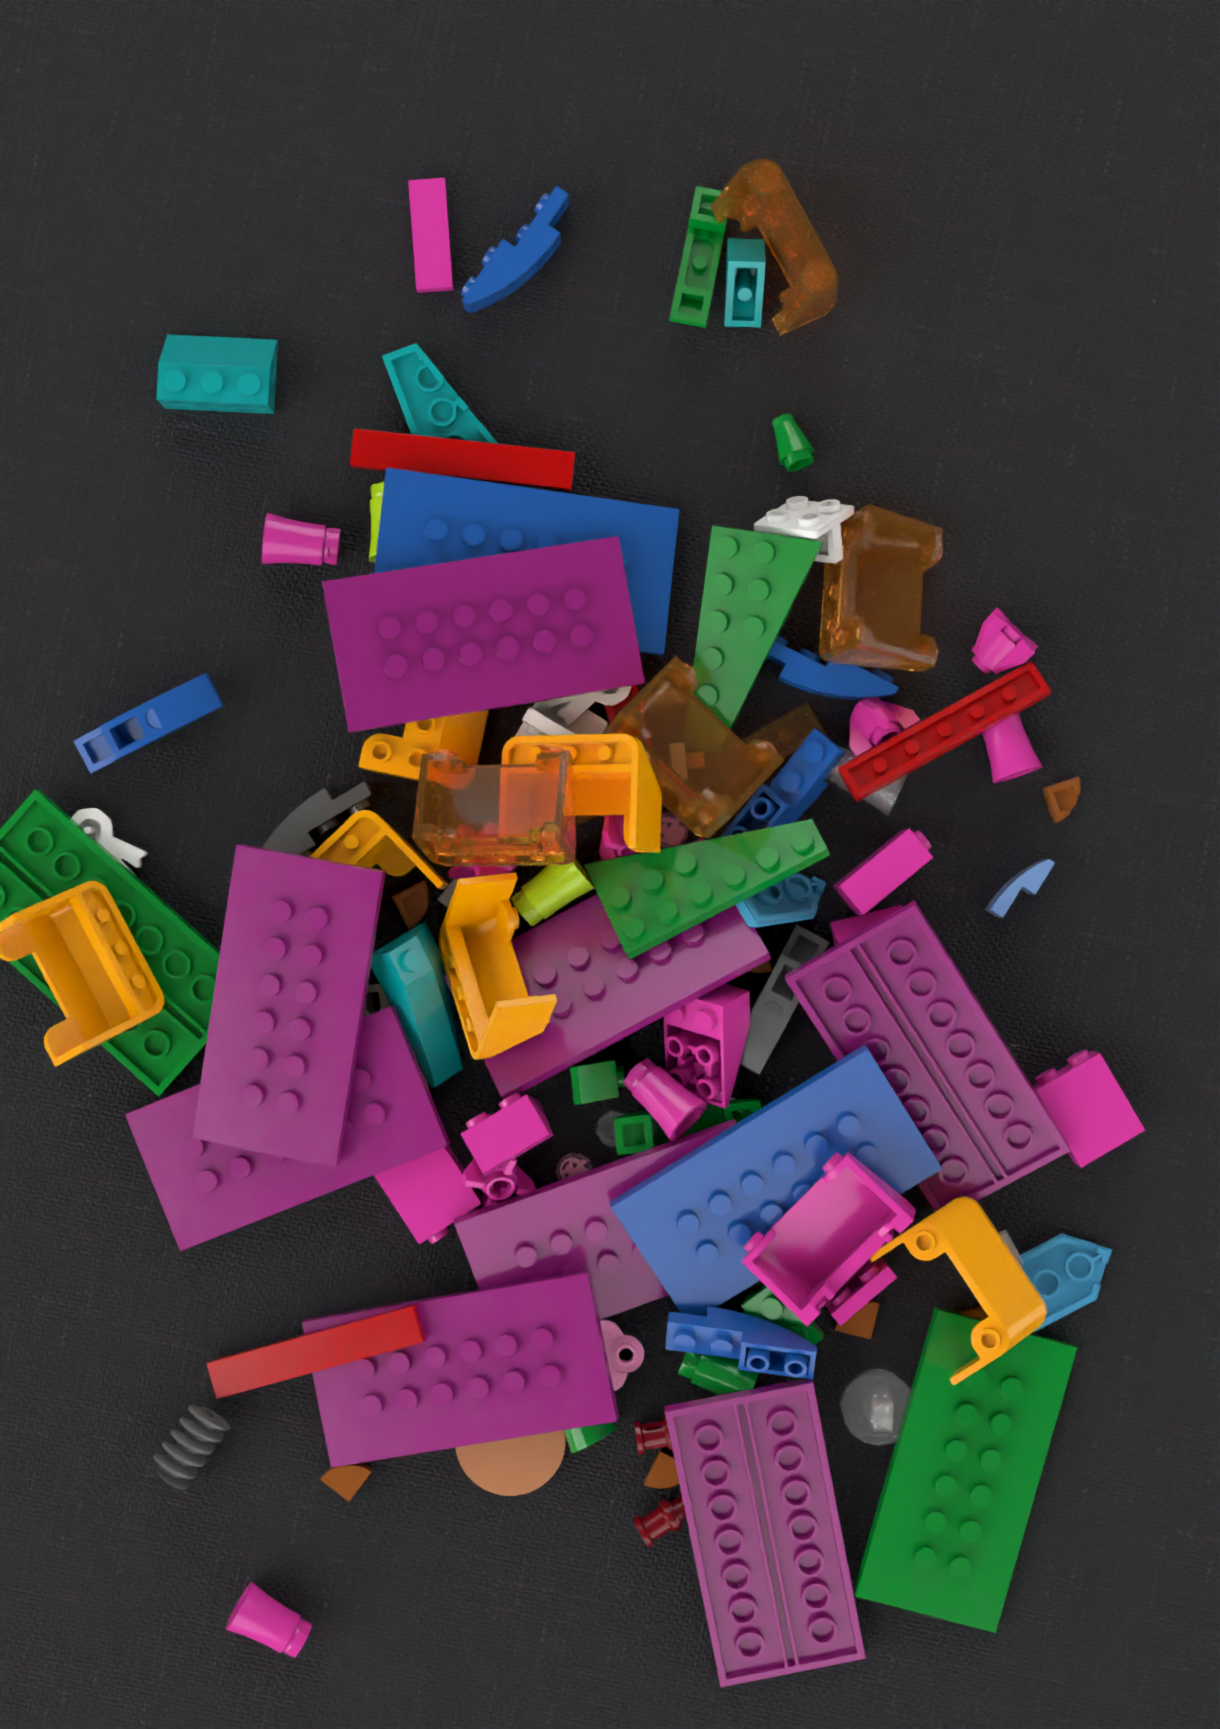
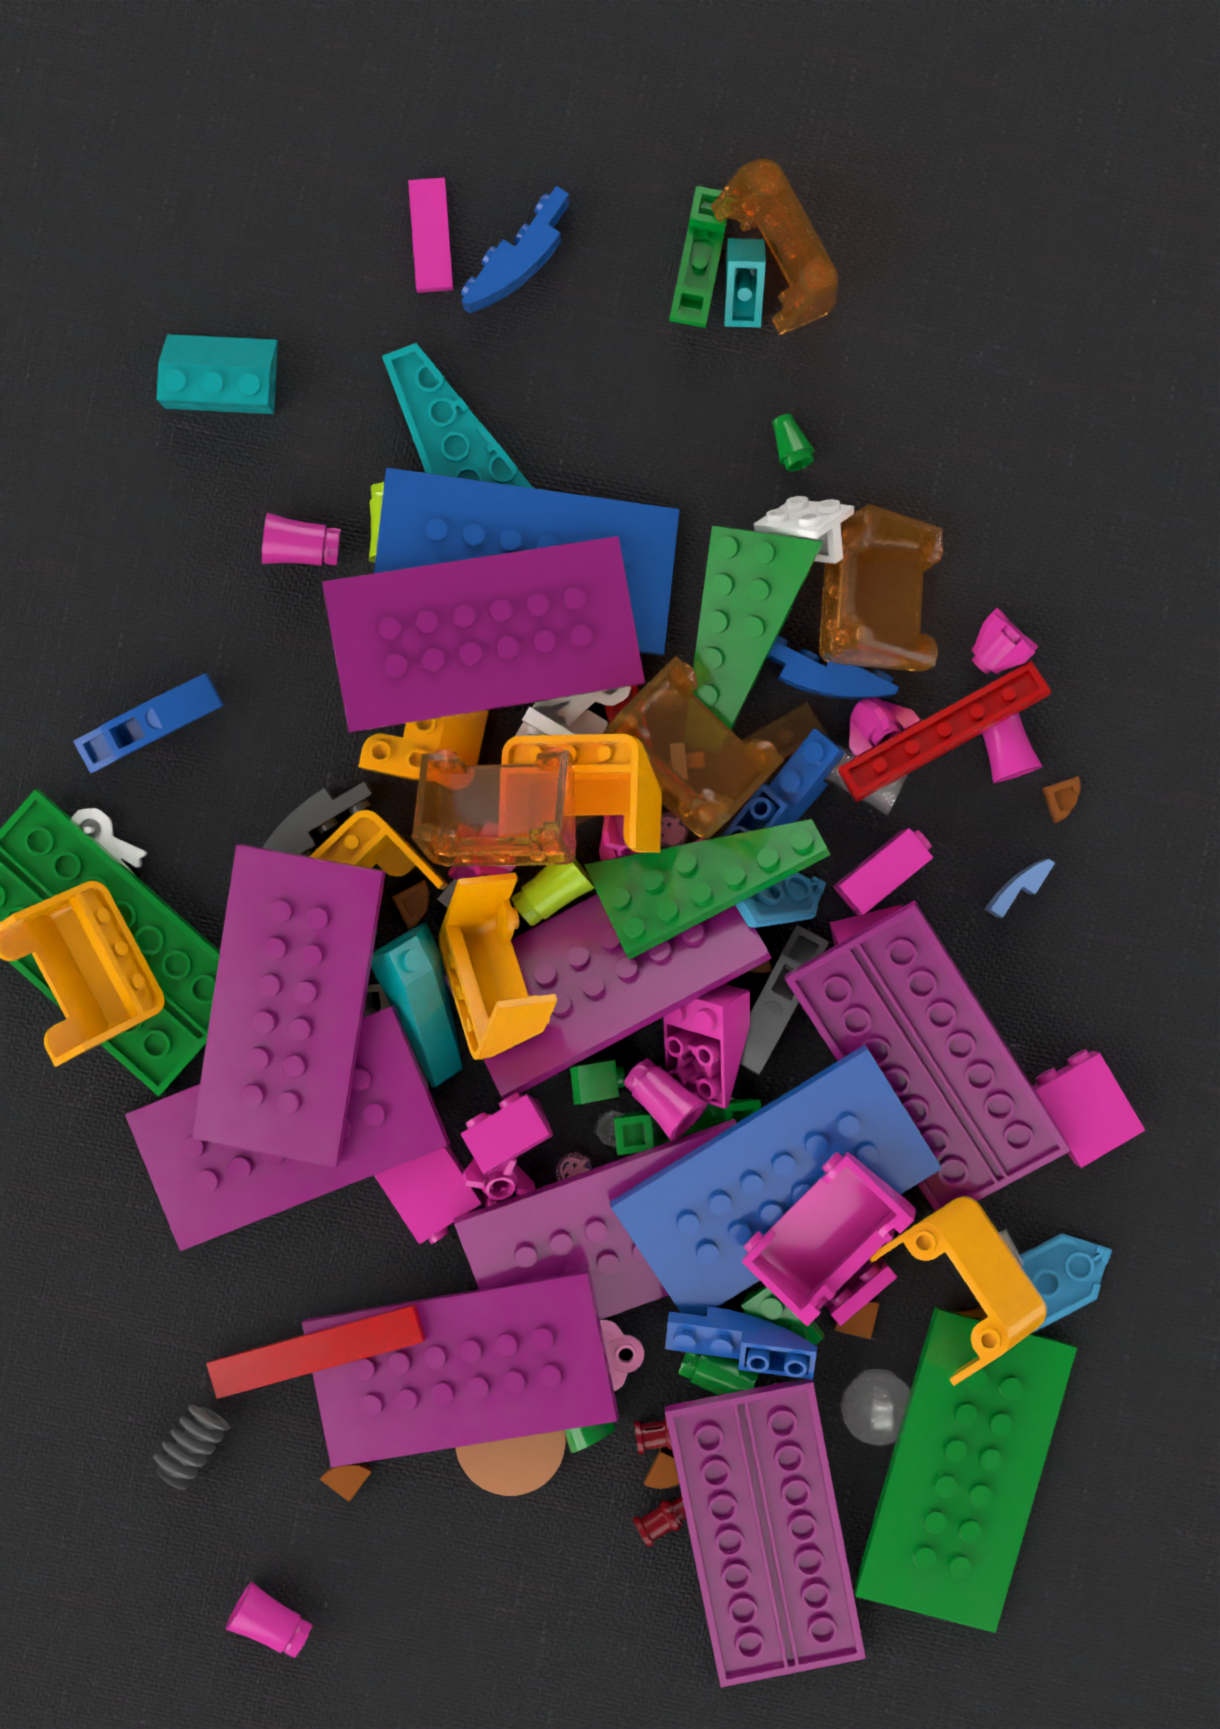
(463, 459): red tile -> none

